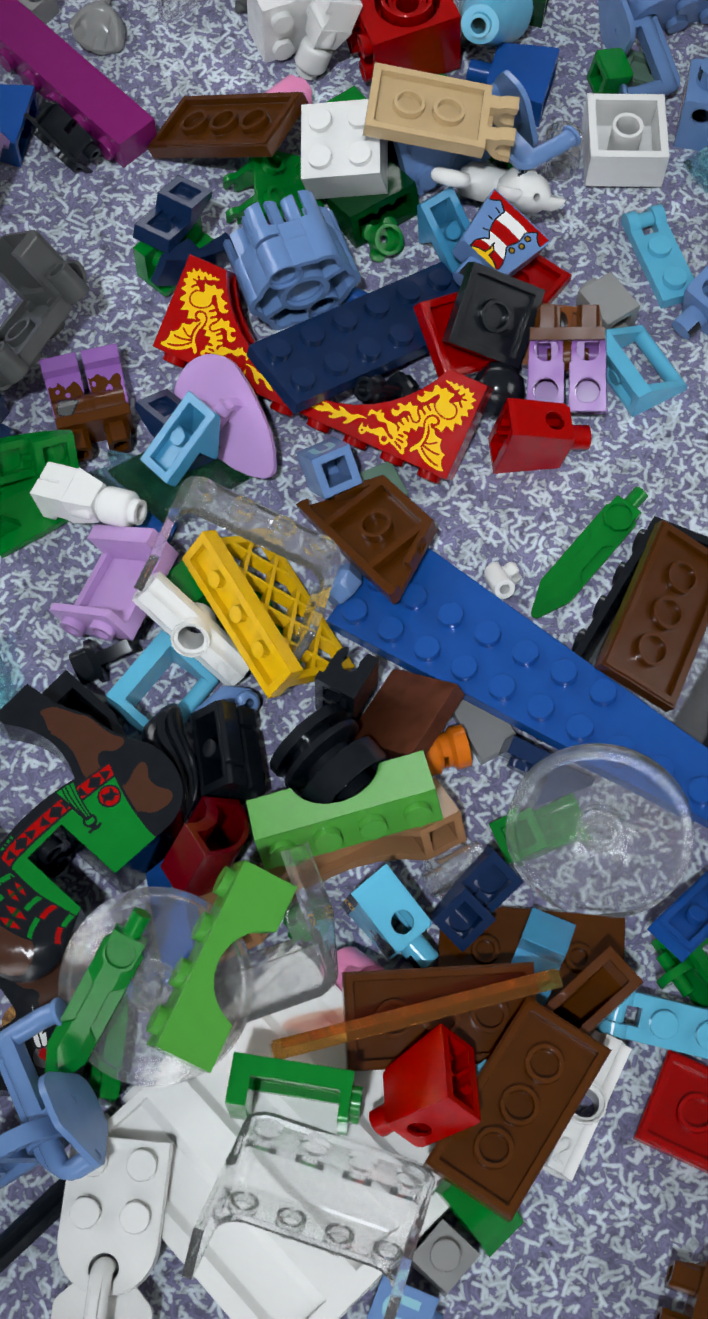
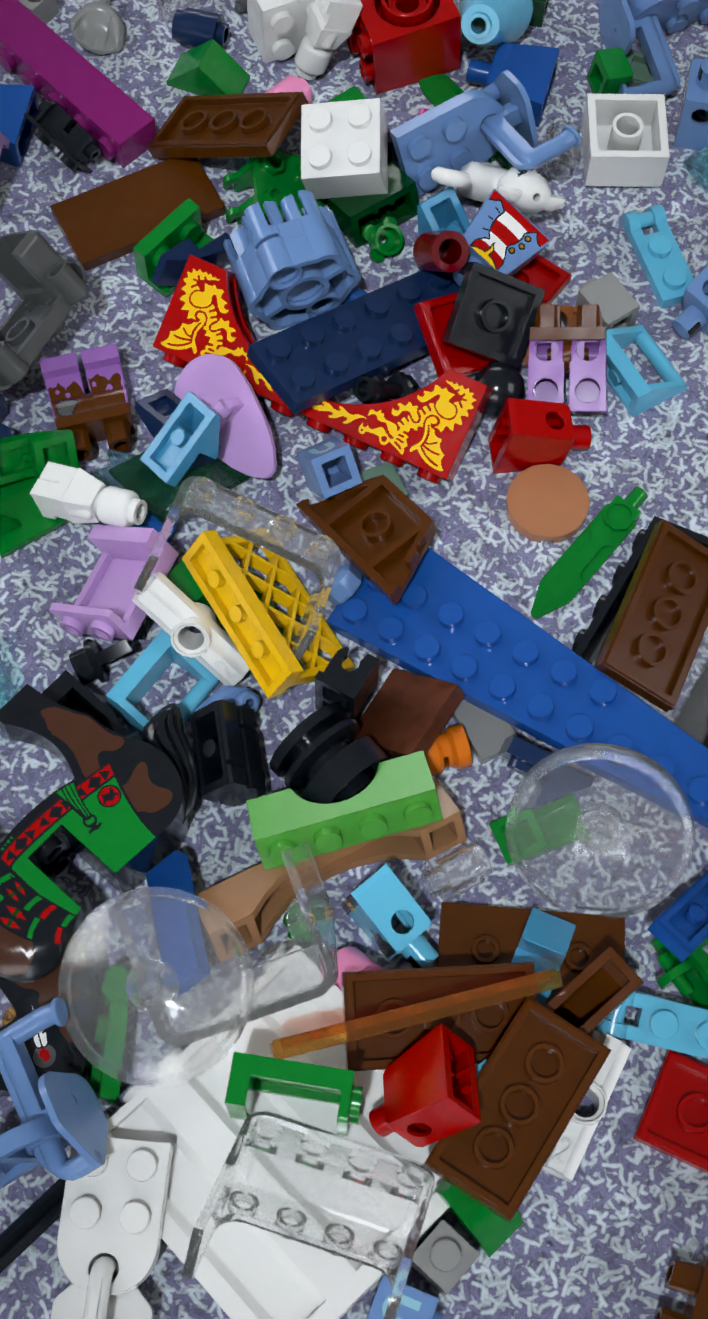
(97, 995): green piece -> none
(121, 213): none -> reddish brown tile
(174, 215): dark blue slope -> none
(191, 1021): bright green arch -> none
(199, 26): none -> dark blue brick
(206, 845): dark red brick -> none
(208, 71): none -> green slope
(439, 113): tan tile -> none
(441, 251): none -> dark red brick
(474, 897): dark blue slope -> none
(502, 579): white arm -> none
(547, 503): none -> nougat tile

